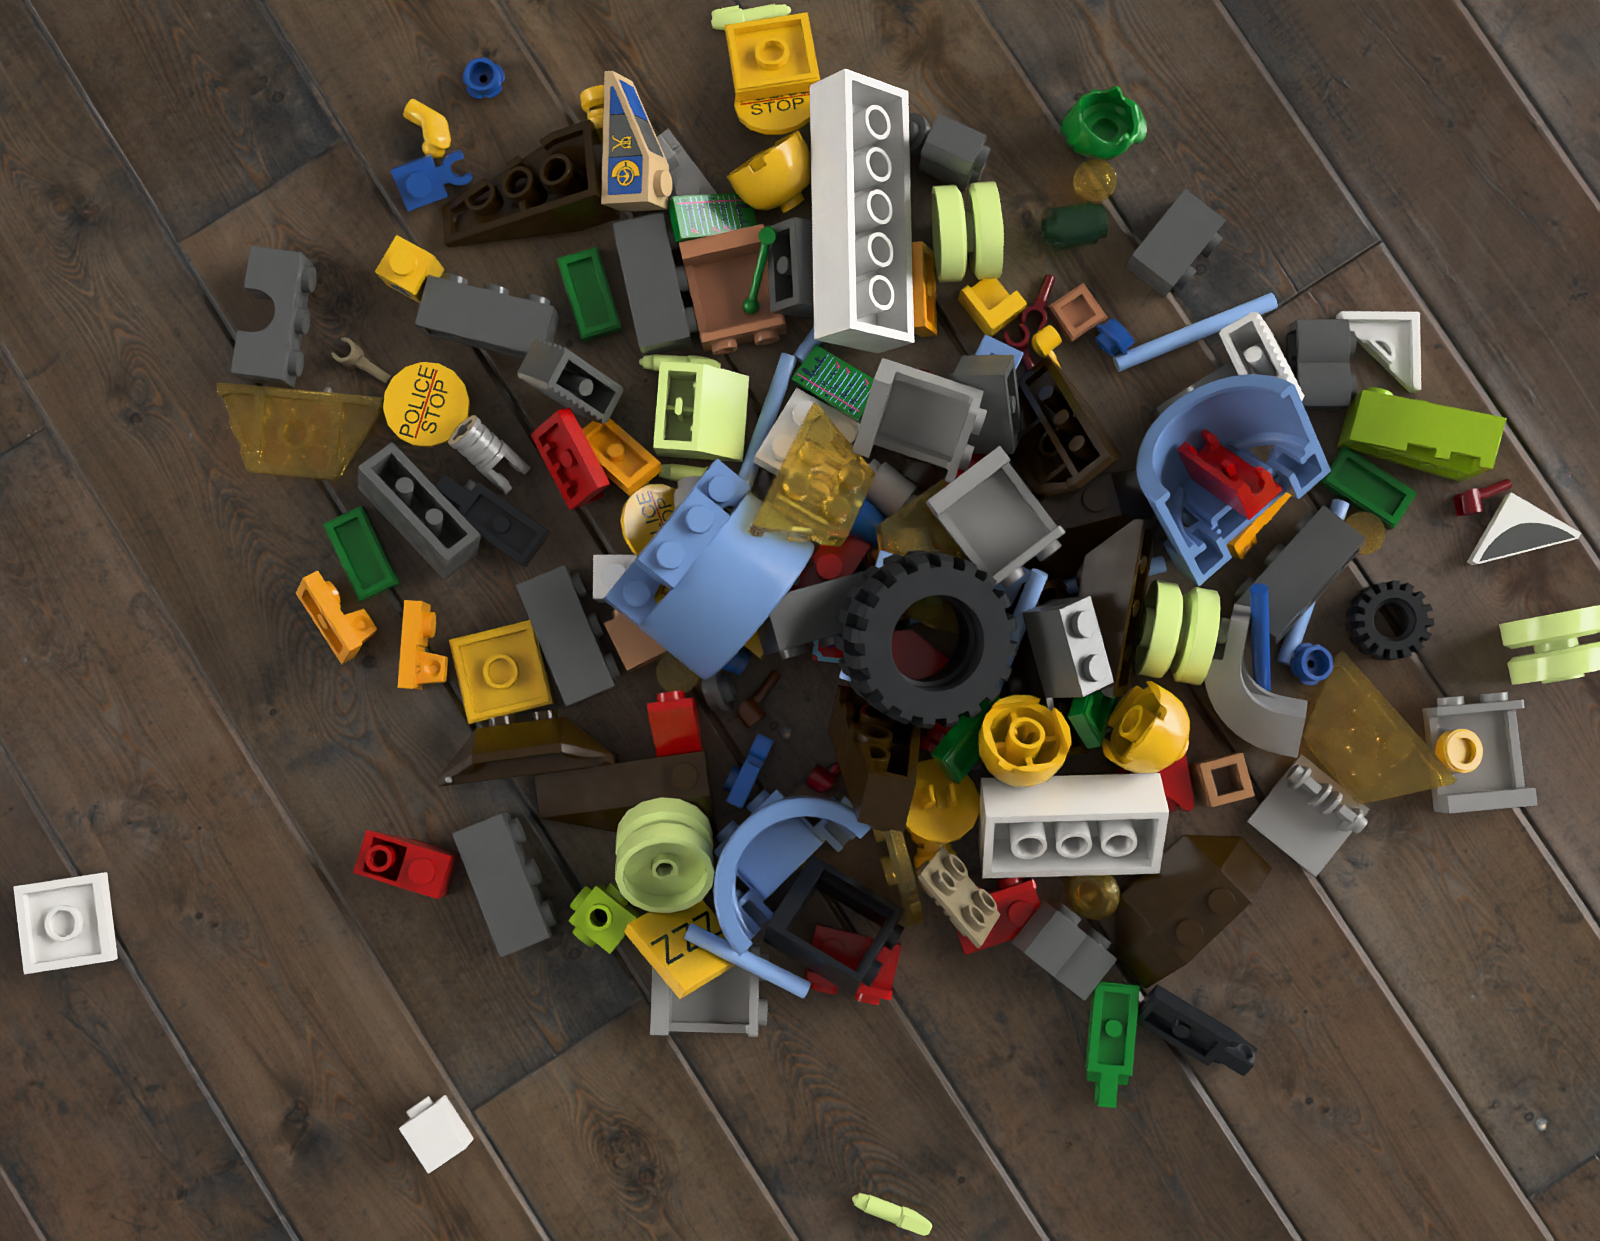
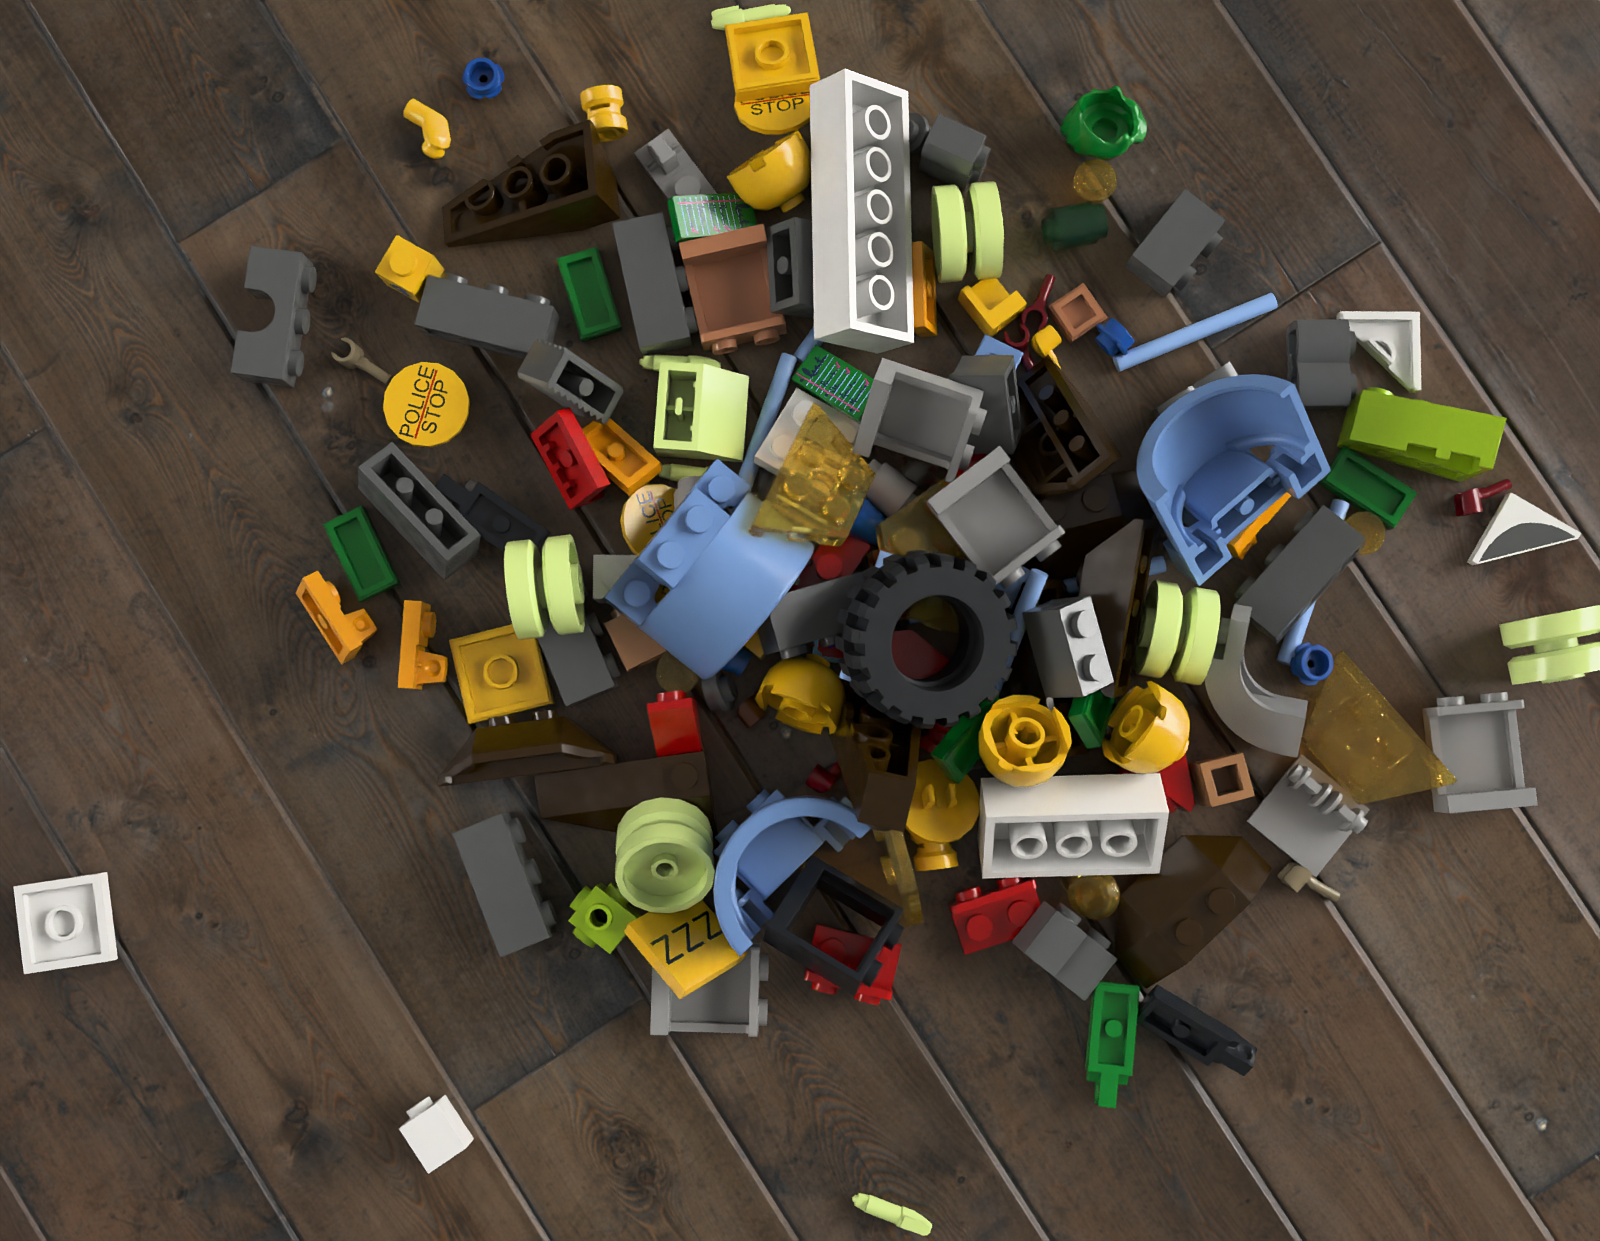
(298, 429): clear yellow wing -> none
(407, 863): red slope -> none
(423, 181): blue plate -> none
(485, 451): light grey hinge -> none
(544, 587): none -> yellowish green wheel
(632, 159): slope -> none
(743, 779): blue plate -> none
(747, 961): light blue bar -> none
(766, 236): green hinge -> none
(803, 693): none -> yellow cylinder
(970, 908): dark tan hinge -> none
(1229, 476): red hinge -> none
(1256, 349): white brick -> none
(1260, 635): blue bar -> none
(1297, 876): none -> dark tan hand
(1415, 620): black tyre -> none
(1459, 750): yellow tile -> none

